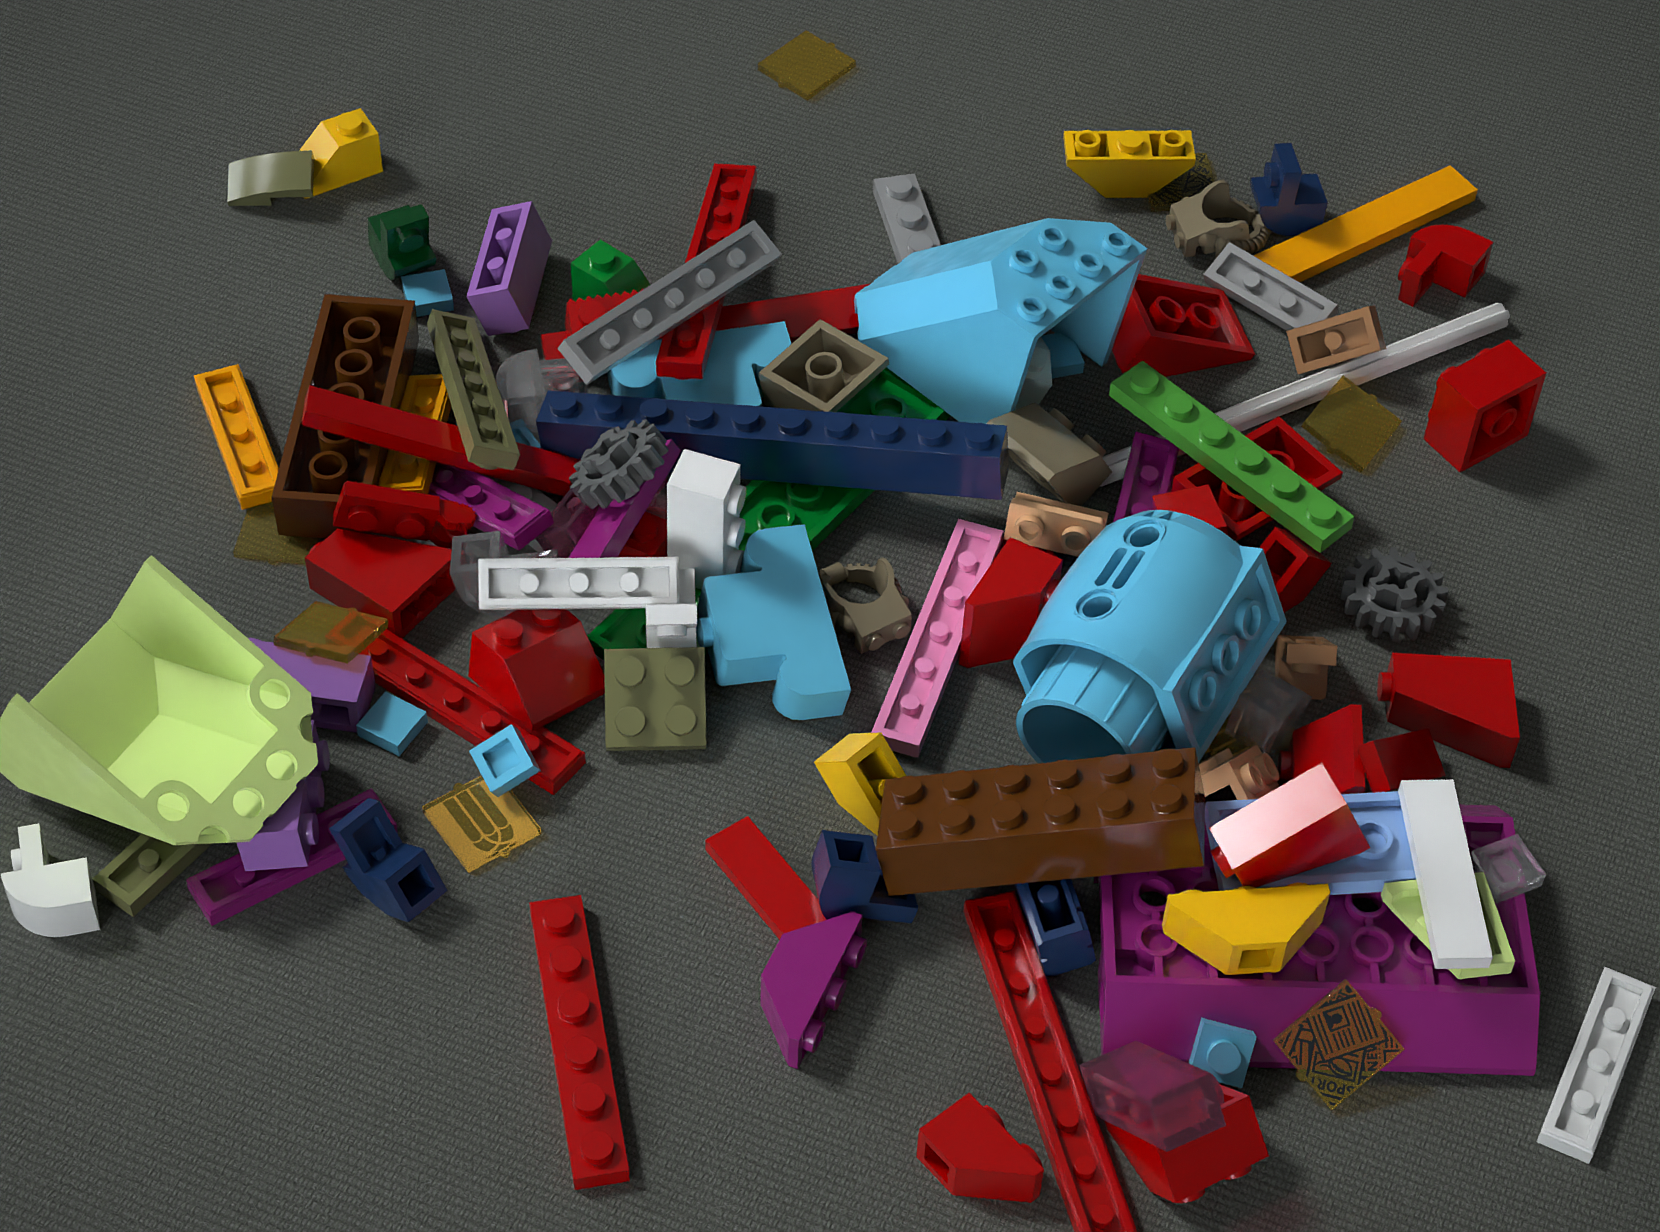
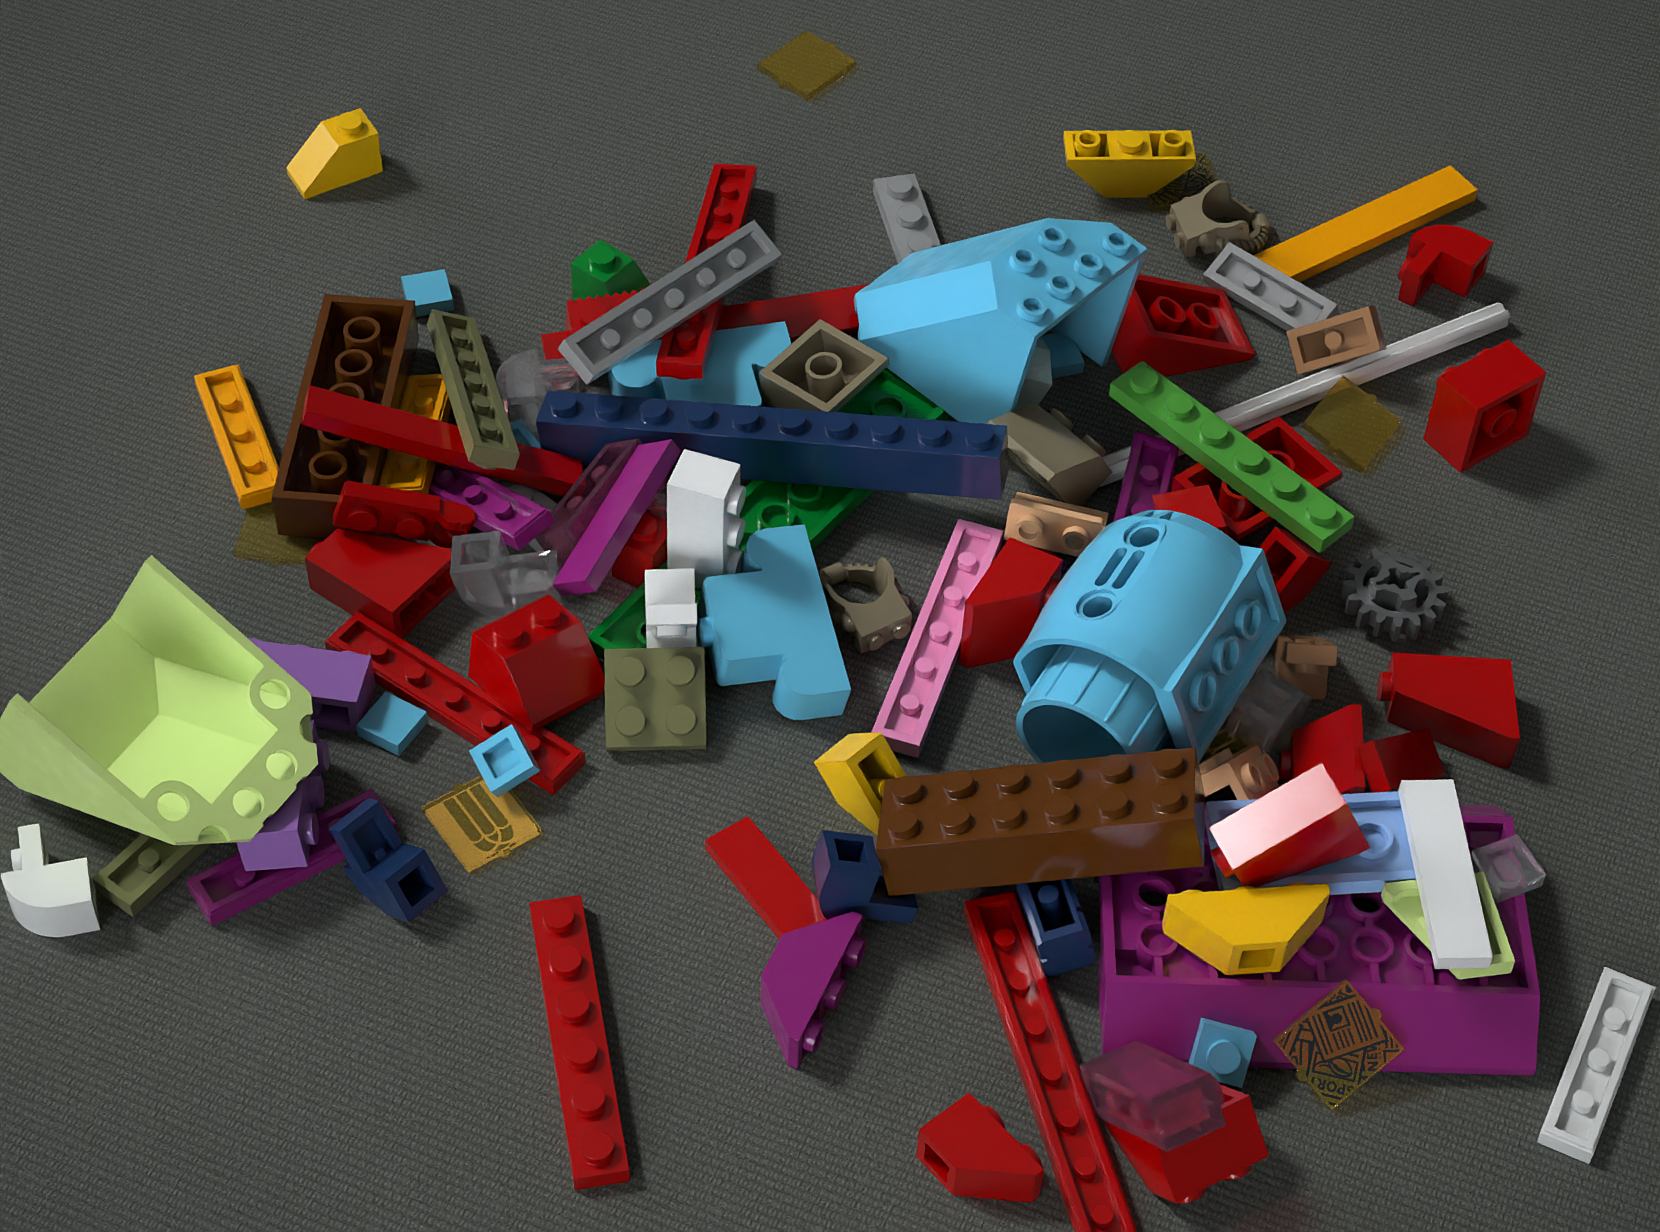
(269, 176): olive slope -> none
(331, 632): clear yellow piece -> none
(401, 241): dark green brick -> none
(509, 269): medium lavender brick -> none
(577, 583): white tile -> none
(618, 464): dark grey gear -> none
(1286, 197): dark blue brick -> none

